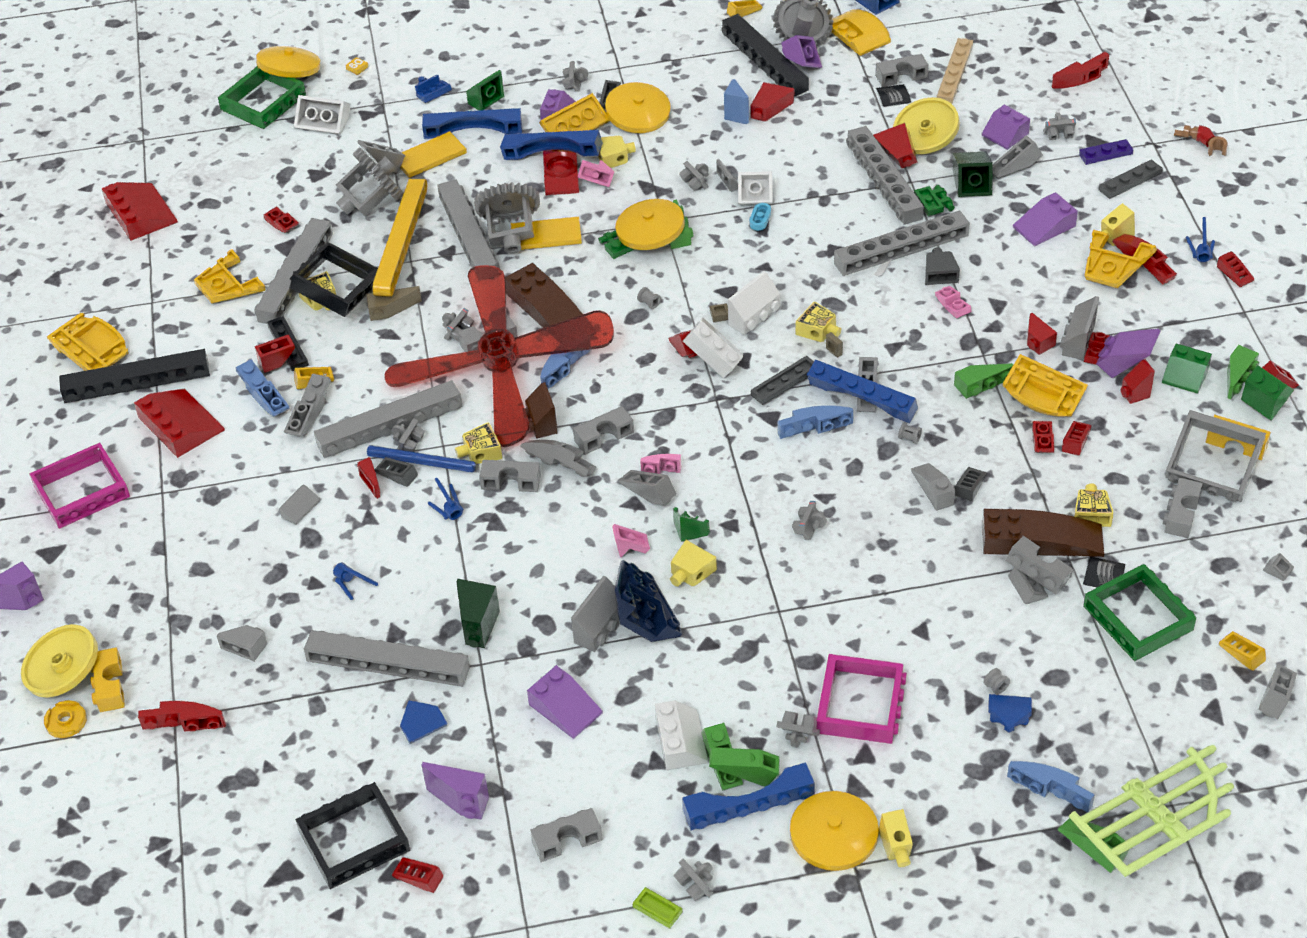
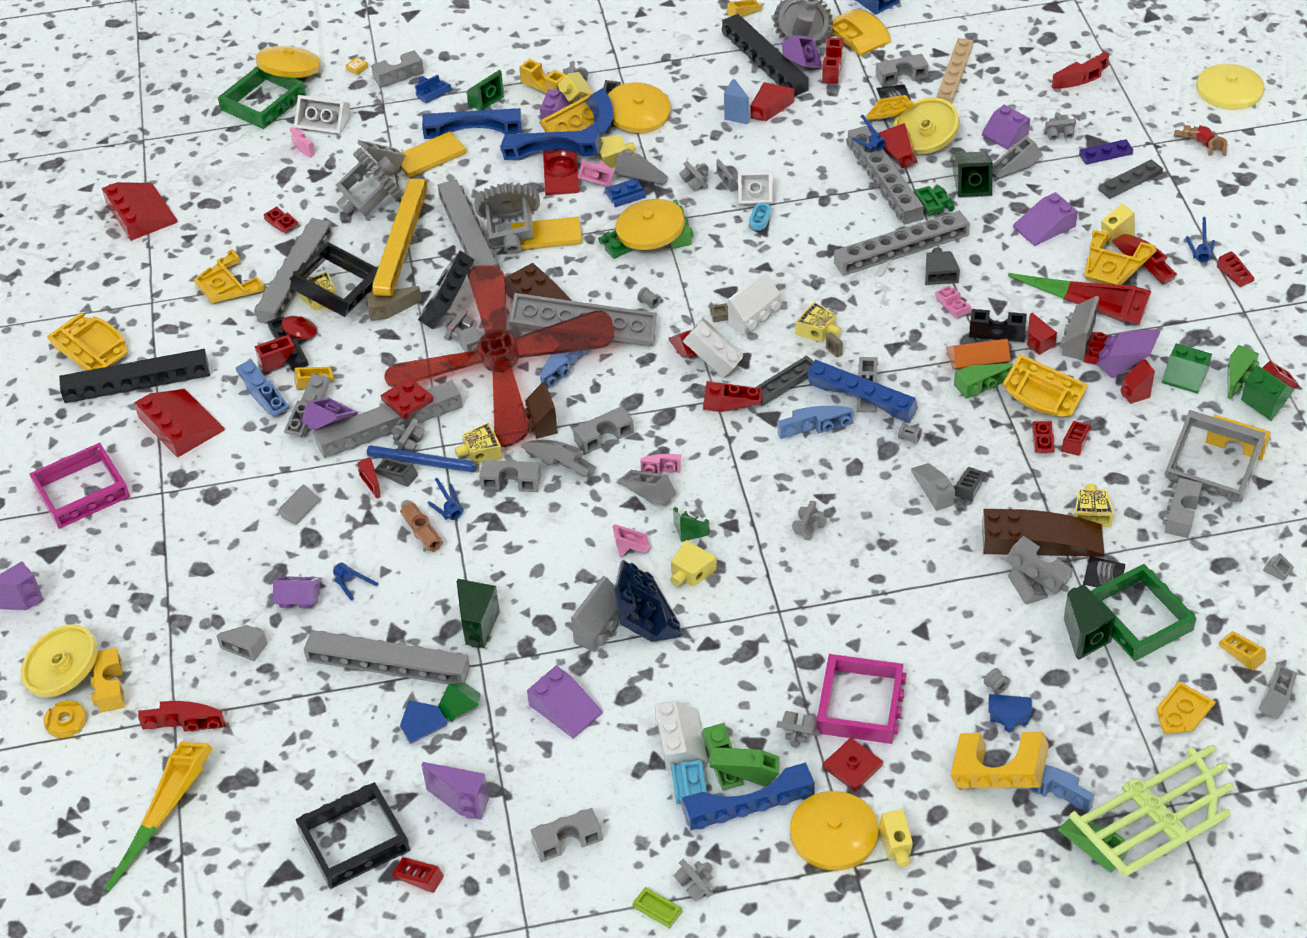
(178, 775): none -> yellow plate
(296, 591): none -> medium lavender slope
(299, 327): none -> red dish
(303, 145): none -> bright pink slope
(325, 412): none -> medium lavender slope
(387, 74): none -> light grey arch
(407, 398): none -> red plate
(421, 527): none -> nougat piece
(449, 286): none -> black arch
(457, 700): none -> green slope
(533, 76): none -> yellow arch
(541, 312): none -> light grey plate
(574, 87): none -> light yellow torso
(602, 110): none -> blue arch
(625, 192): none -> blue plate
(636, 166): none -> light grey slope
(688, 779): none -> medium azure plate
(726, 397): none -> red slope
(832, 60): none -> red arch
(852, 764): none -> red plate
(875, 140): none -> blue plant
(889, 107): none -> yellow tile
(979, 353): none -> orange slope
(984, 327): none -> black arch
(1022, 772): none -> yellow arch
(1087, 621): none -> dark green slope
(1115, 301): none -> red plate
(1183, 709): none -> yellow tile
(1230, 86): none -> light yellow dish

